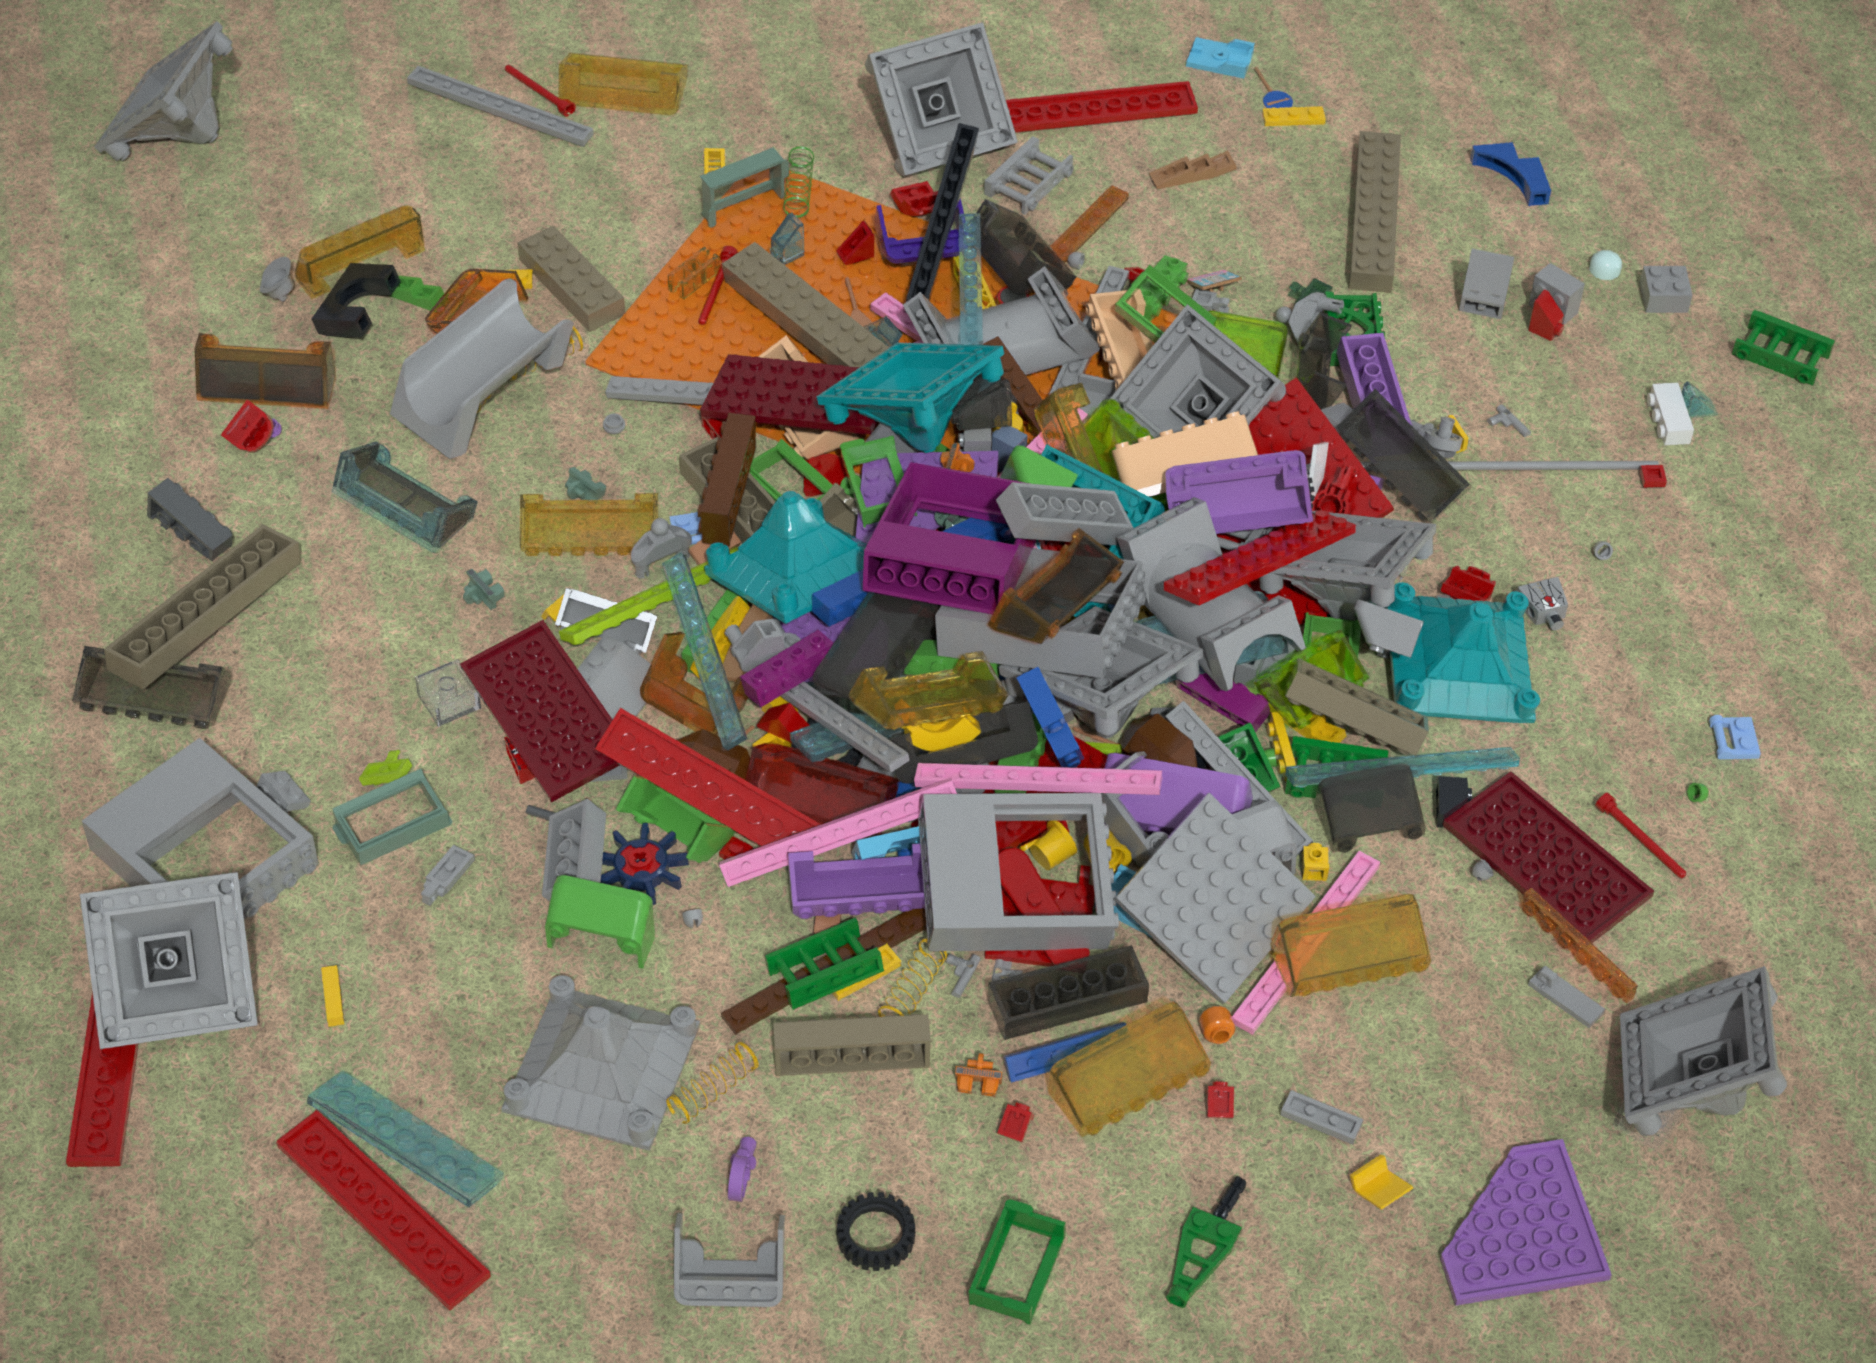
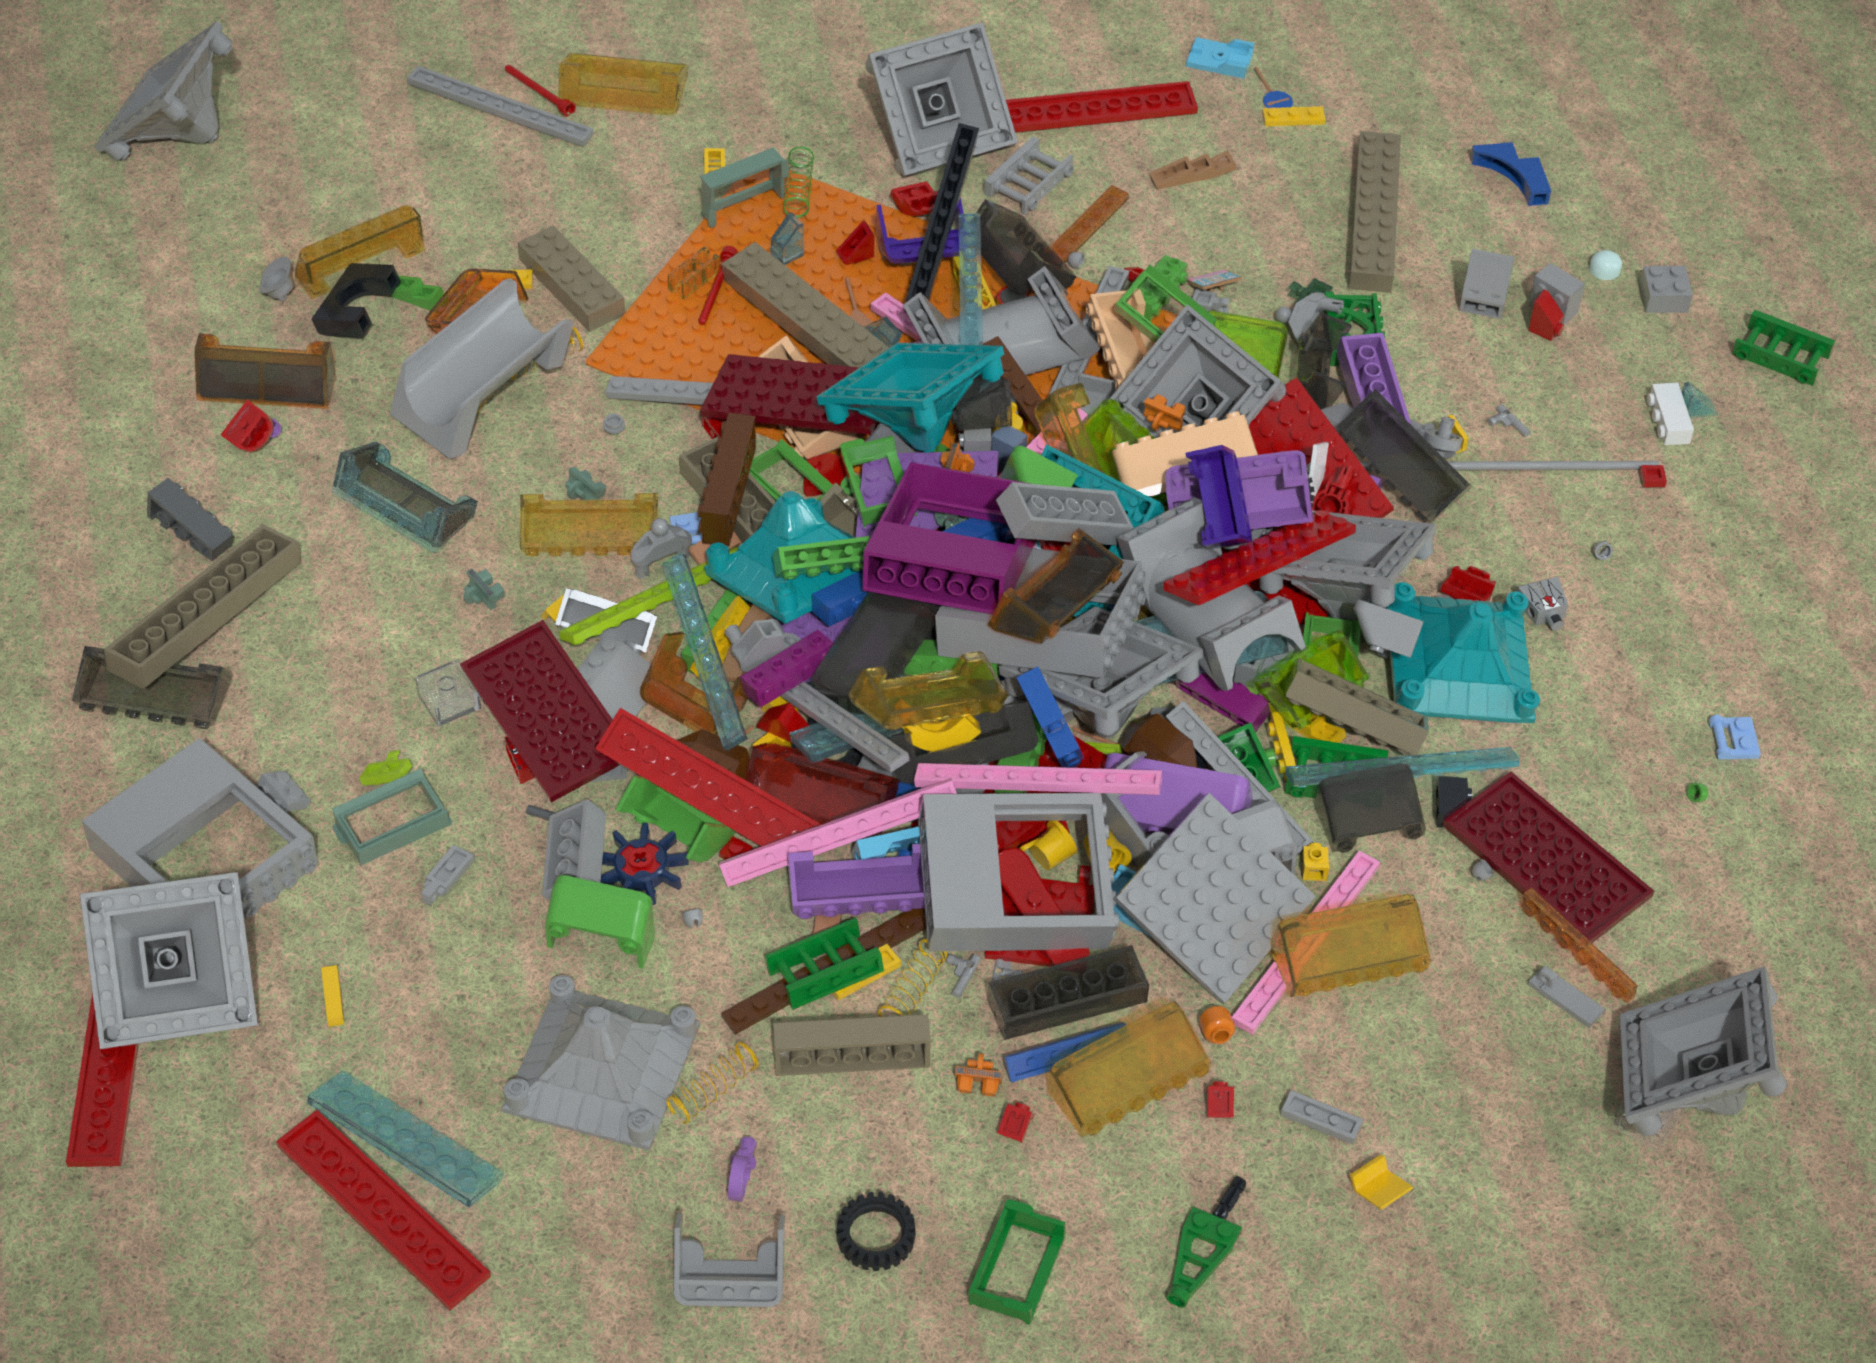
(820, 557): none -> bright green brick
(1162, 415): none -> orange hips
(1221, 496): none -> dark purple windscreen
(1526, 1231): medium lavender plate -> none
(1608, 804): red piece -> none

